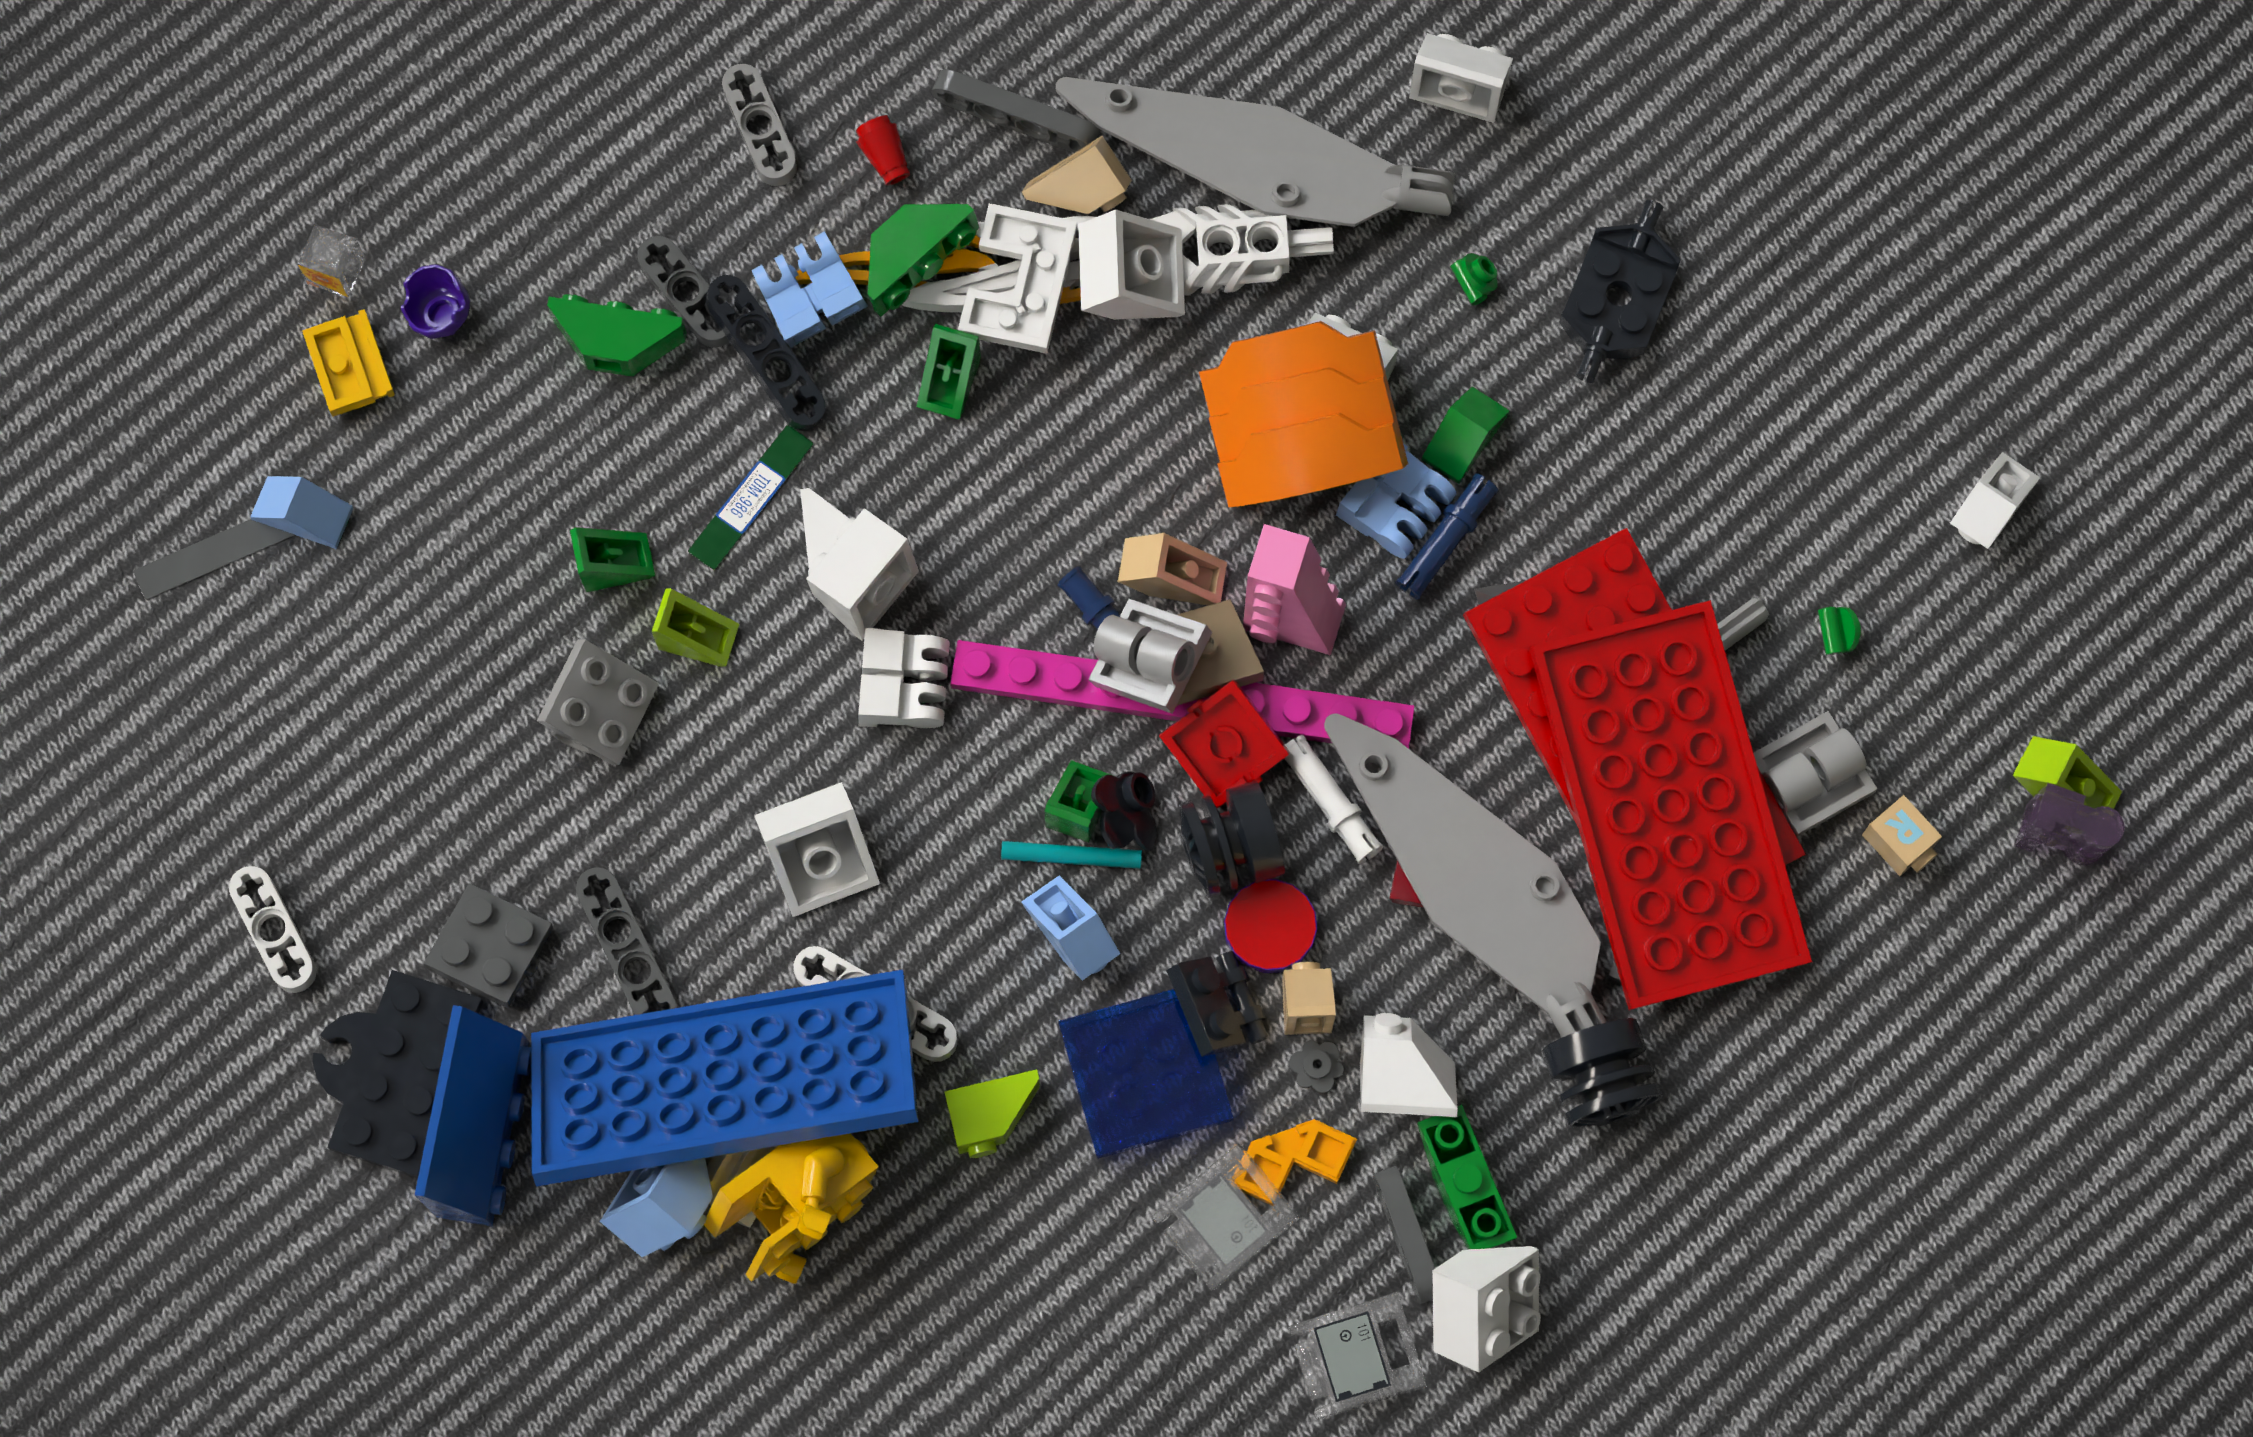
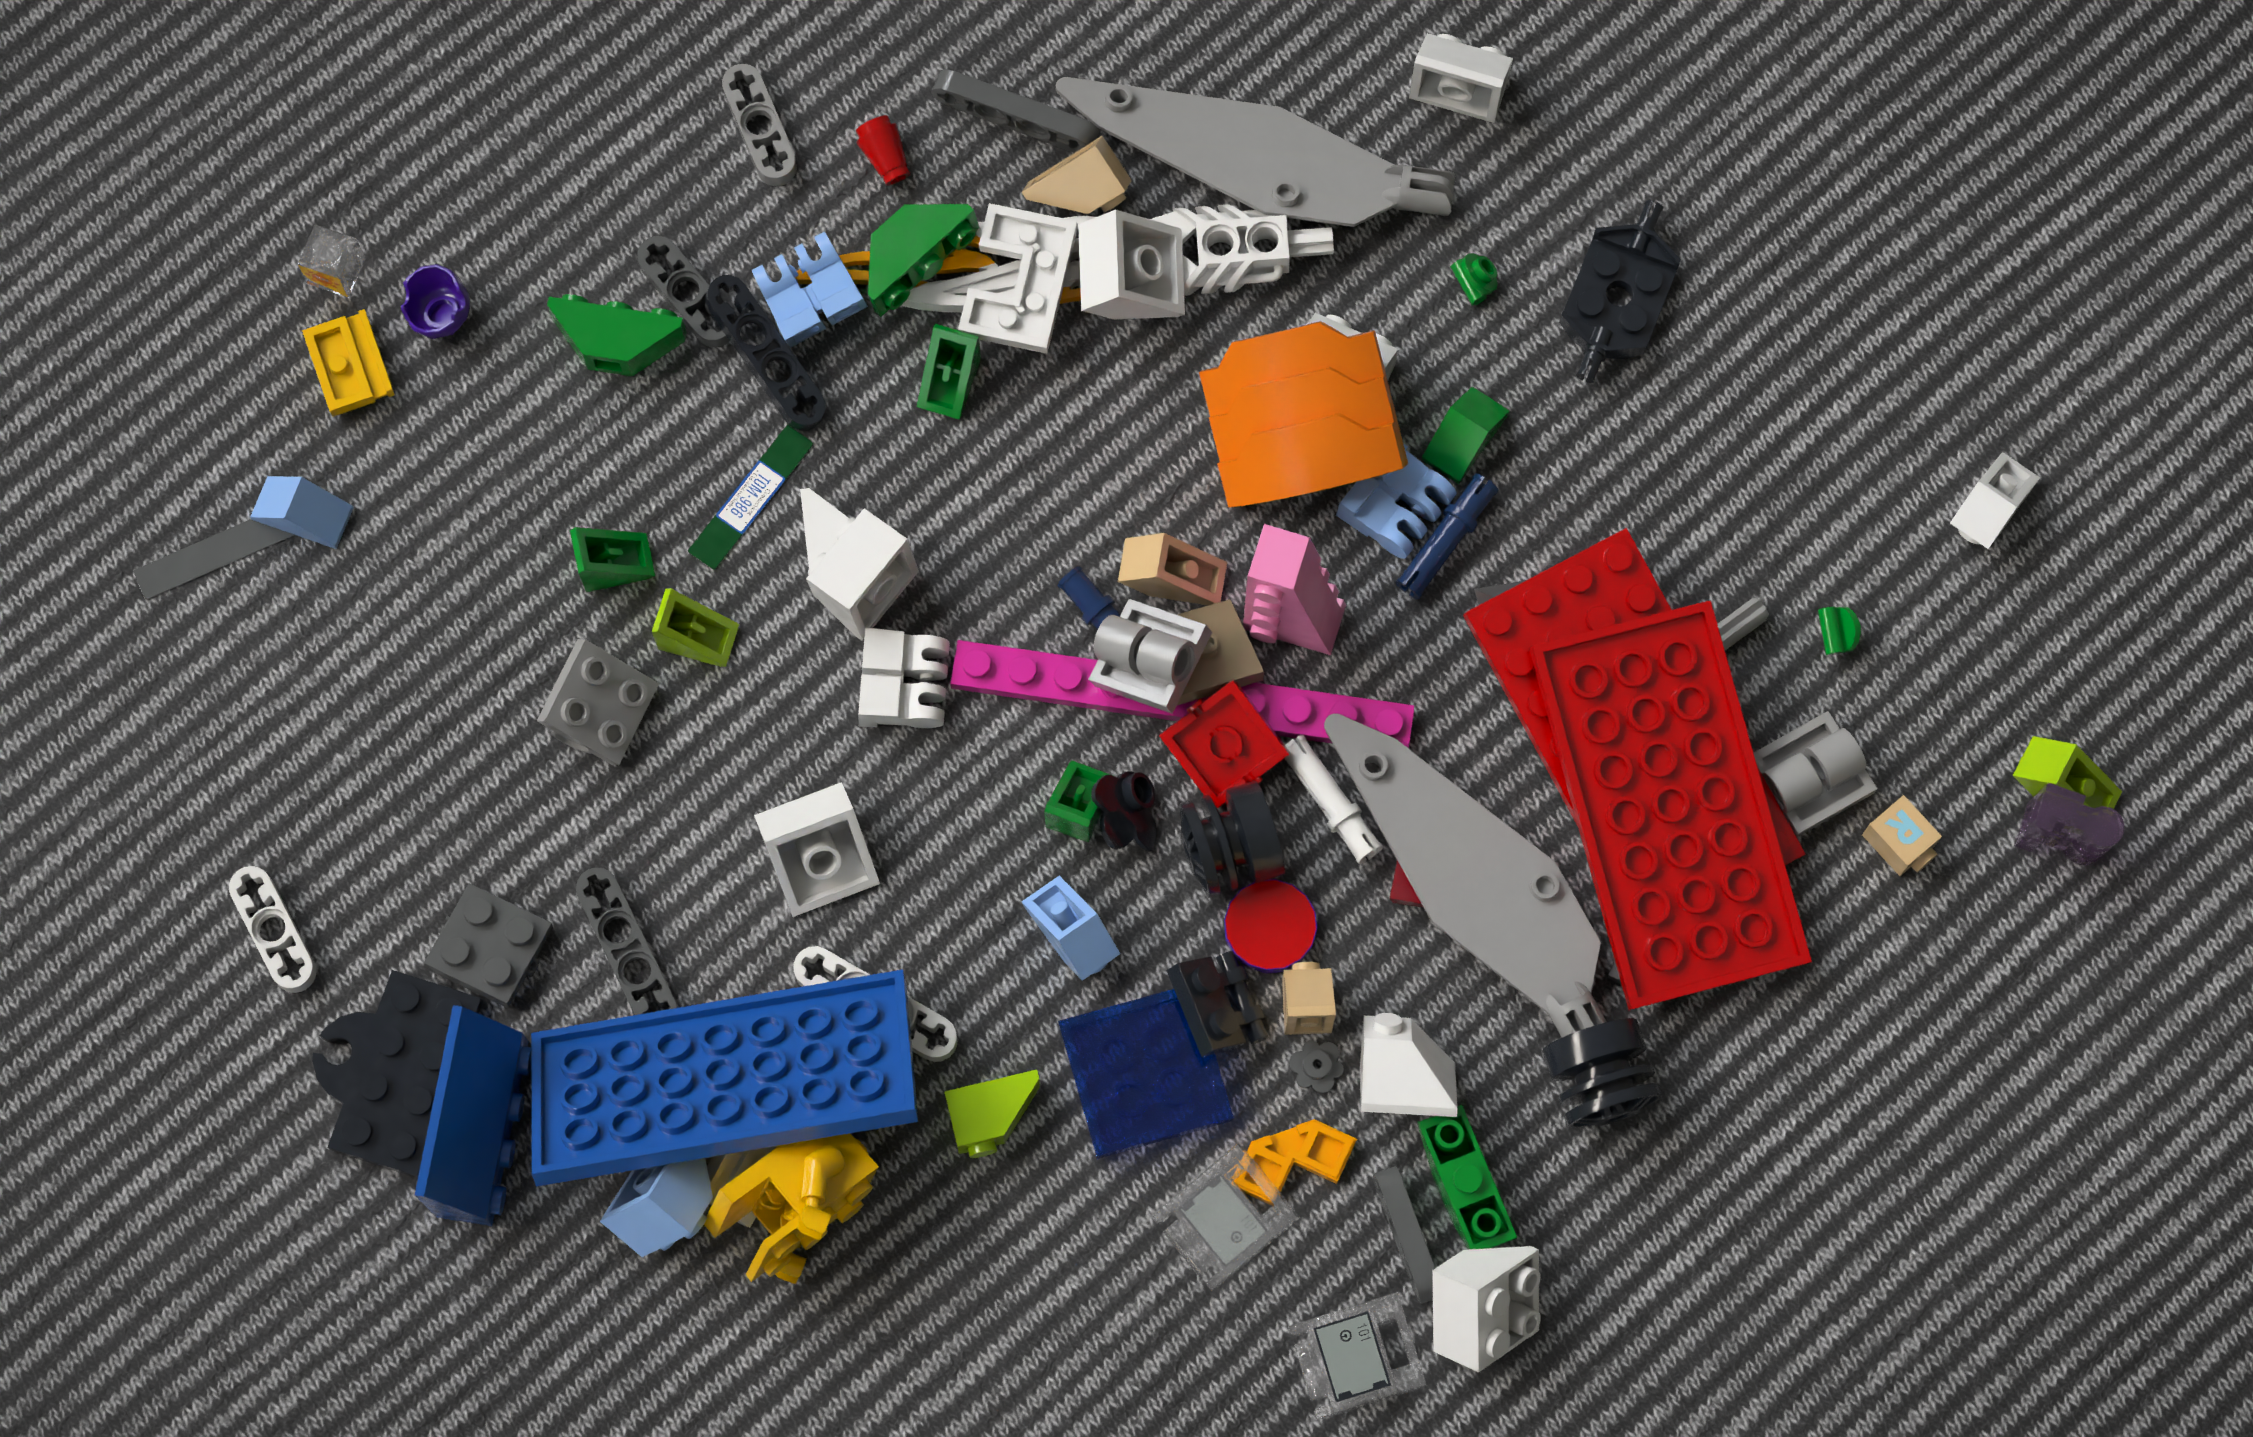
(1071, 854): teal bar -> none

